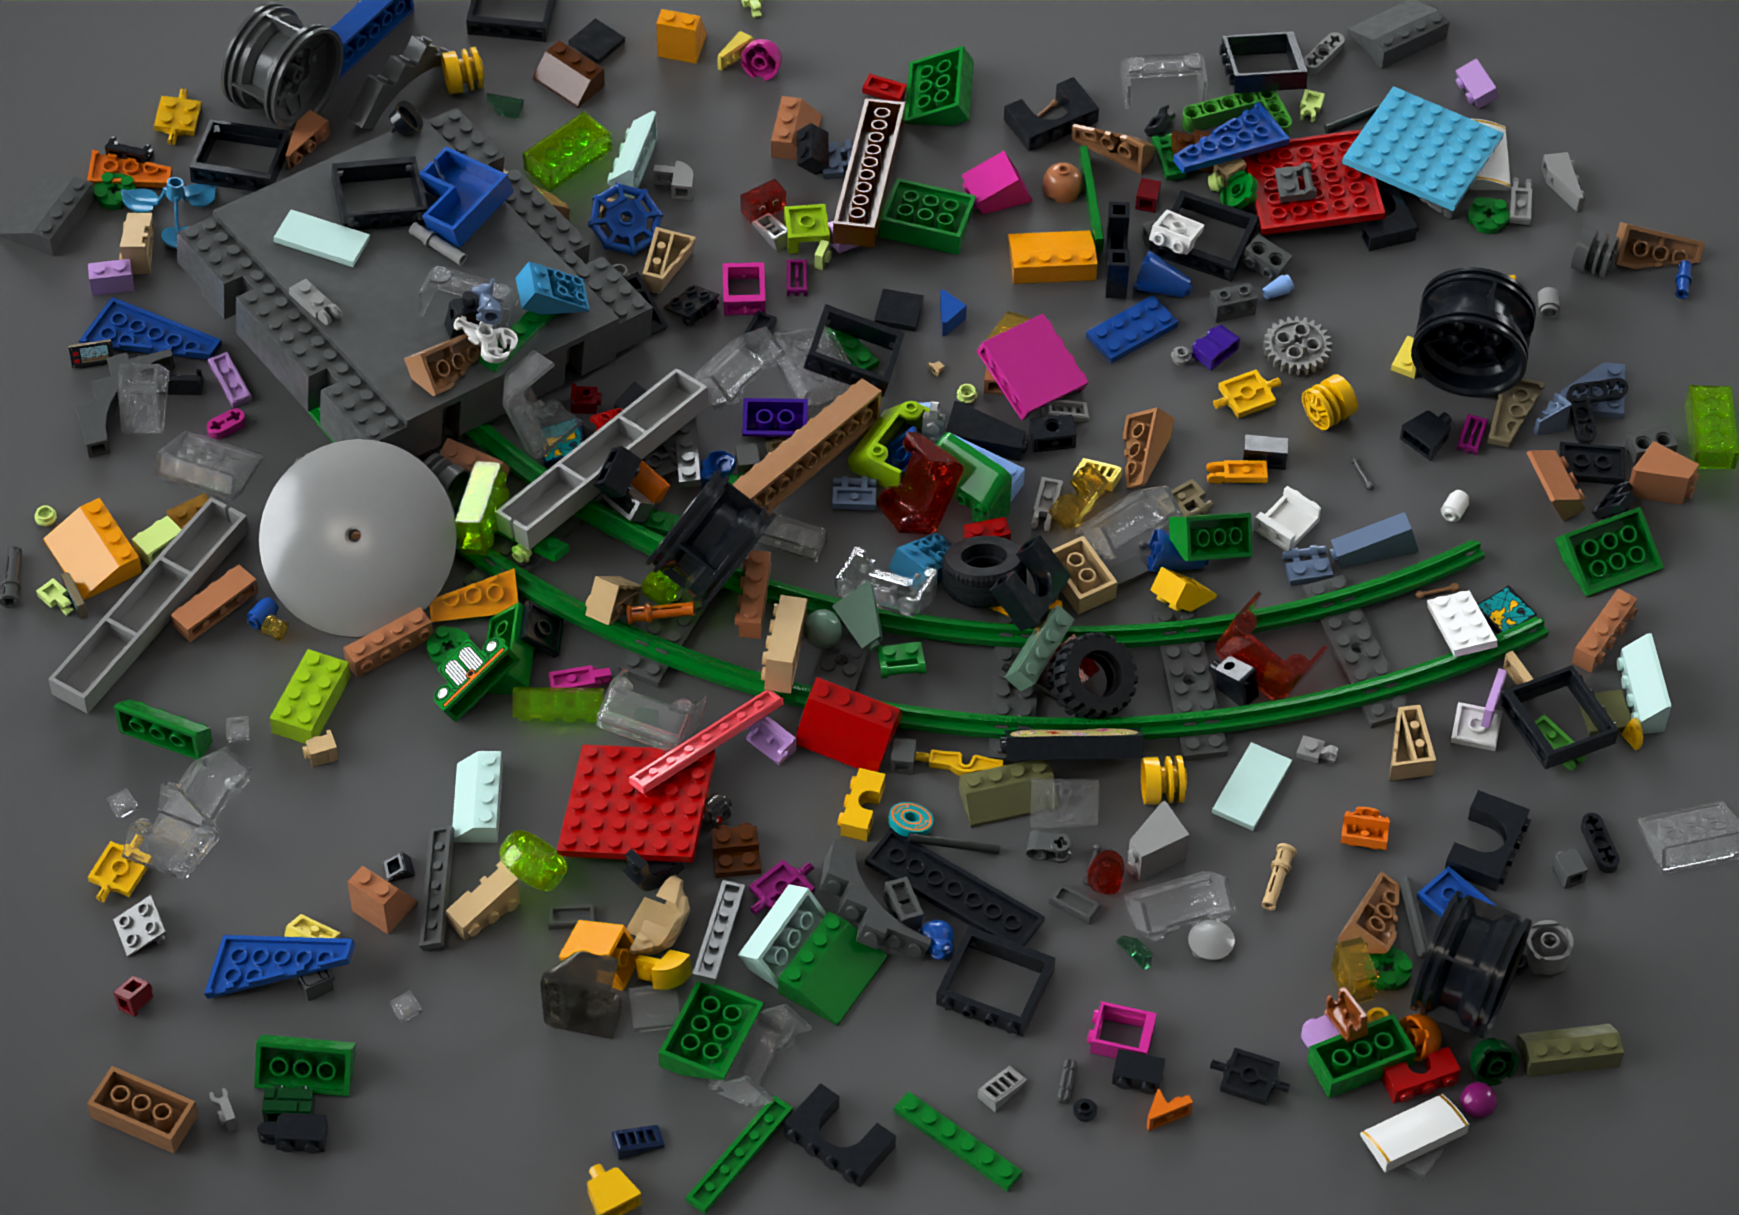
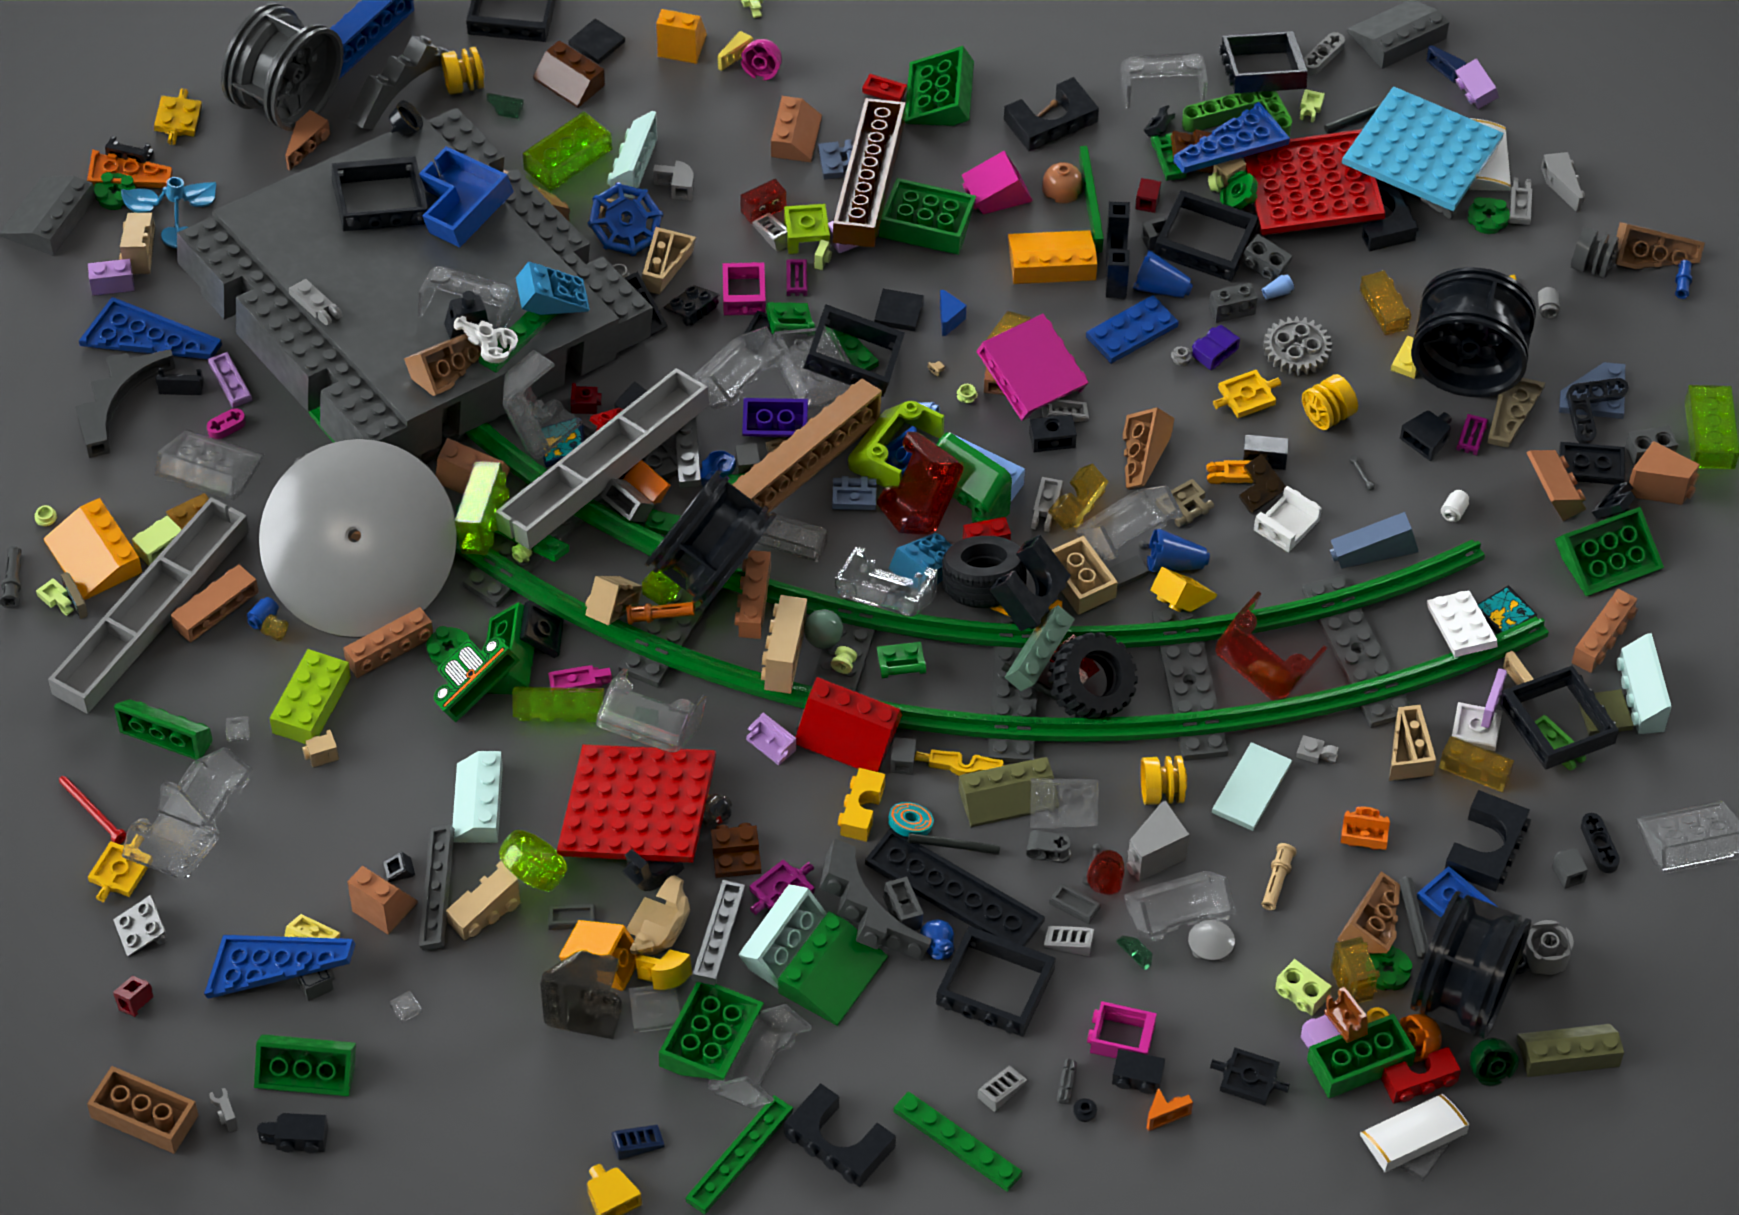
(90, 353): tile -> none
(117, 836): none -> red bar
(122, 803): clear plate -> none
(142, 397): clear slope -> none
(235, 177): black window -> none
(287, 1100): dark green brick -> none
(321, 238): light aqua tile -> none
(431, 239): light grey pin -> none
(451, 476): dark grey wheel -> none
(478, 599): light orange wing -> none
(489, 307): sand blue animal -> none
(618, 472): black brick -> none
(705, 741): coral tile -> none
(788, 316): none -> green plate
(812, 148): black brick -> none
(844, 658): none -> yellowish green wheel
(861, 616): sand green slope -> none
(933, 423): light grey hinge -> none
(987, 432): black slope -> none
(1072, 744): black brick -> none
(1072, 947): none -> light grey slope
(1107, 469): light yellow slope -> none
(1118, 147): medium nougat wedge -> none
(1176, 232): white plate -> none
(1212, 536): green slope -> none
(1236, 680): black torso -> none
(1266, 485): none -> dark brown plate
(1288, 183): dark grey plate -> none
(1306, 984): none -> yellowish green brick
(1309, 570): sand blue plate -> none
(1385, 302): none -> clear yellow brick
(1445, 62): none -> dark blue slope
(1454, 588): medium nougat hinge -> none
(1476, 764): none -> clear yellow brick
(1478, 1100): magenta hair -> none
(1555, 416): sand blue slope -> none
(1633, 734): yellow tile -> none

